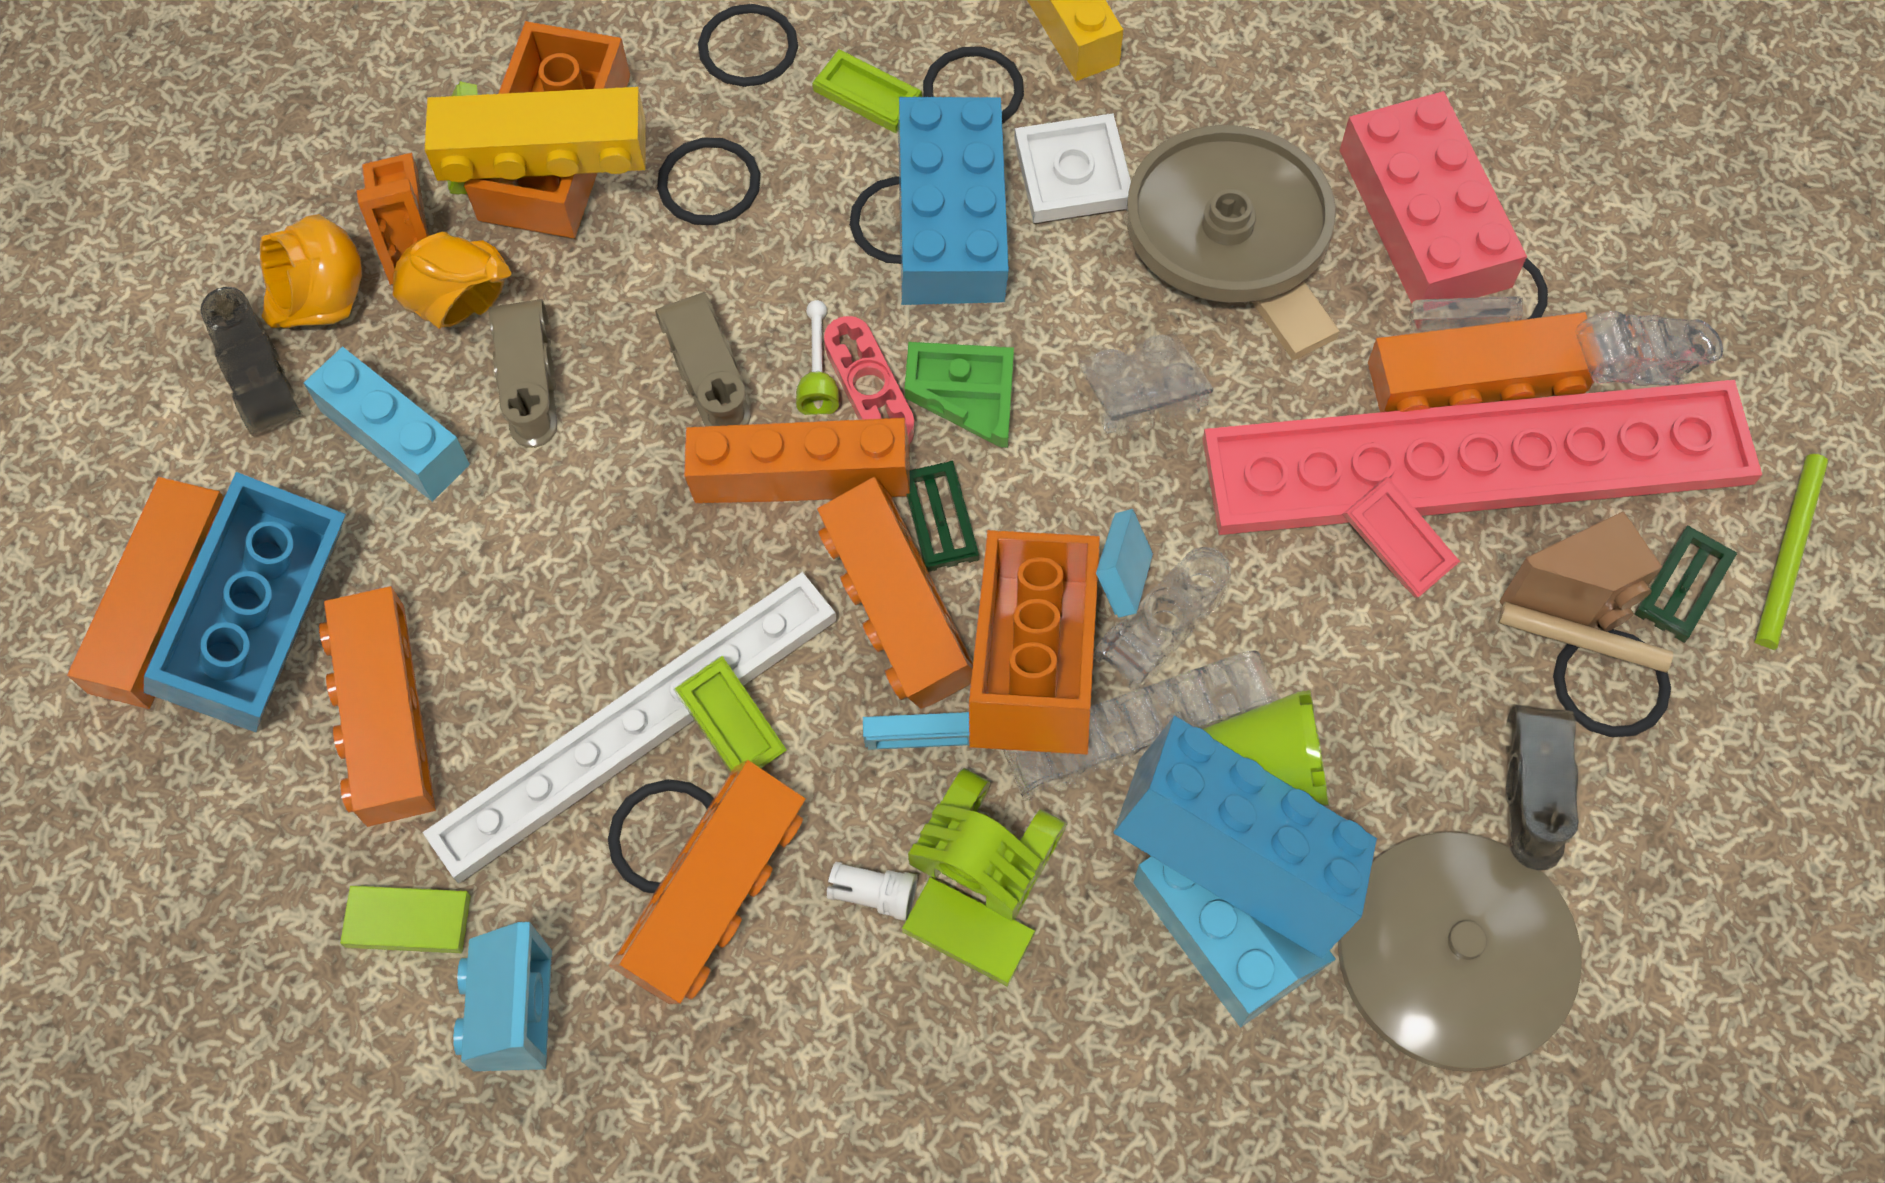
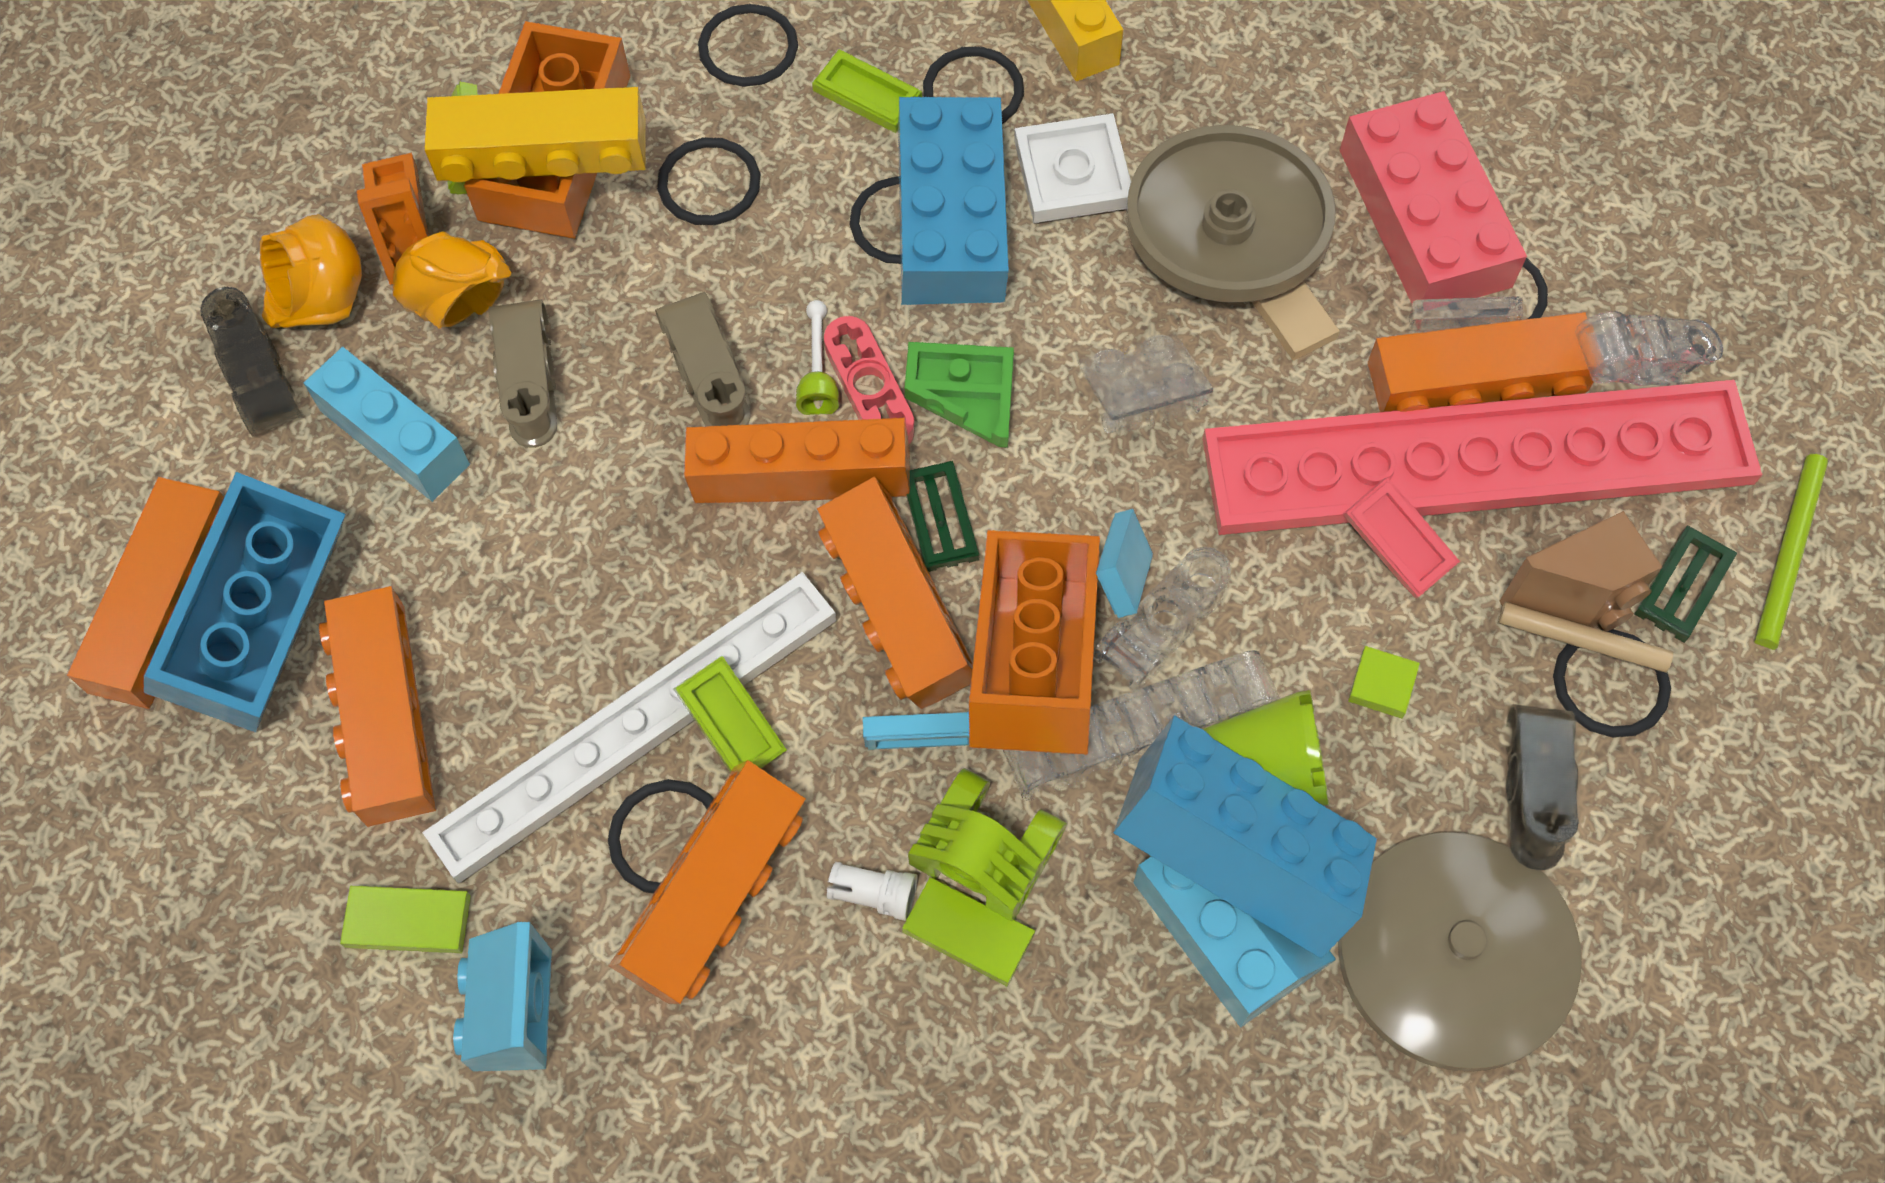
(1383, 682): none -> lime tile

